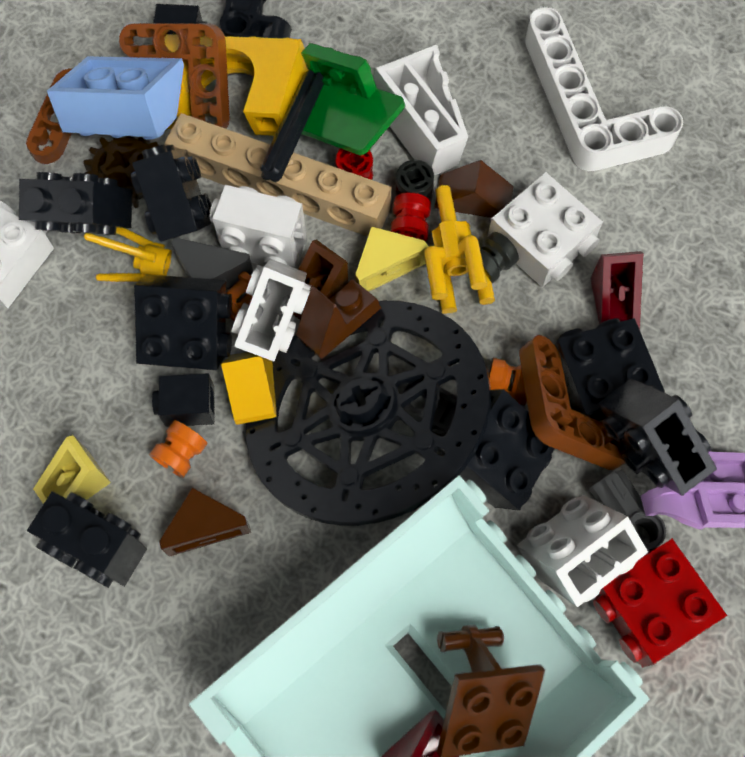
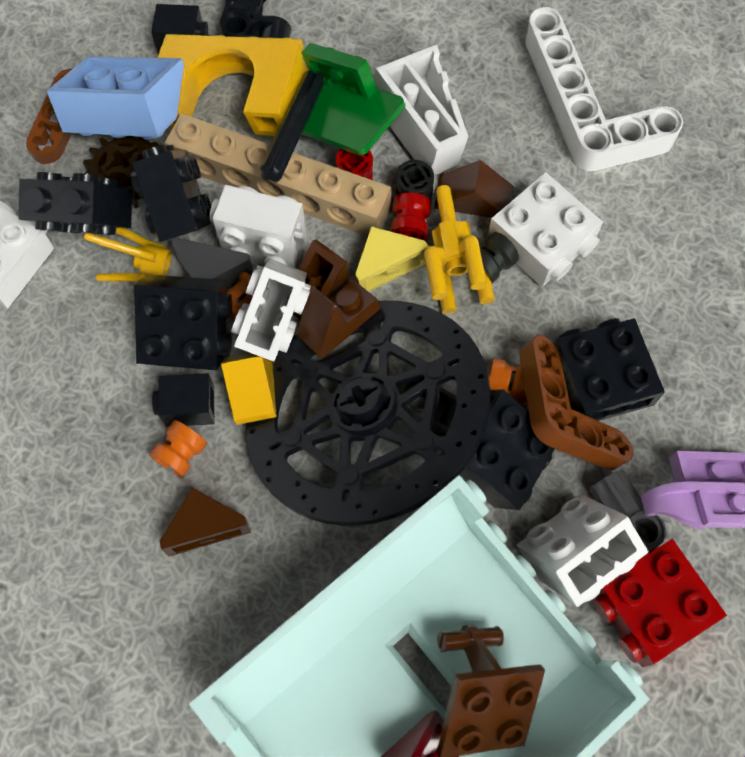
(71, 471): light yellow slope -> none
(77, 532): black brick -> none
(190, 50): dark orange beam -> none
(618, 286): dark red slope -> none
(657, 436): black brick -> none

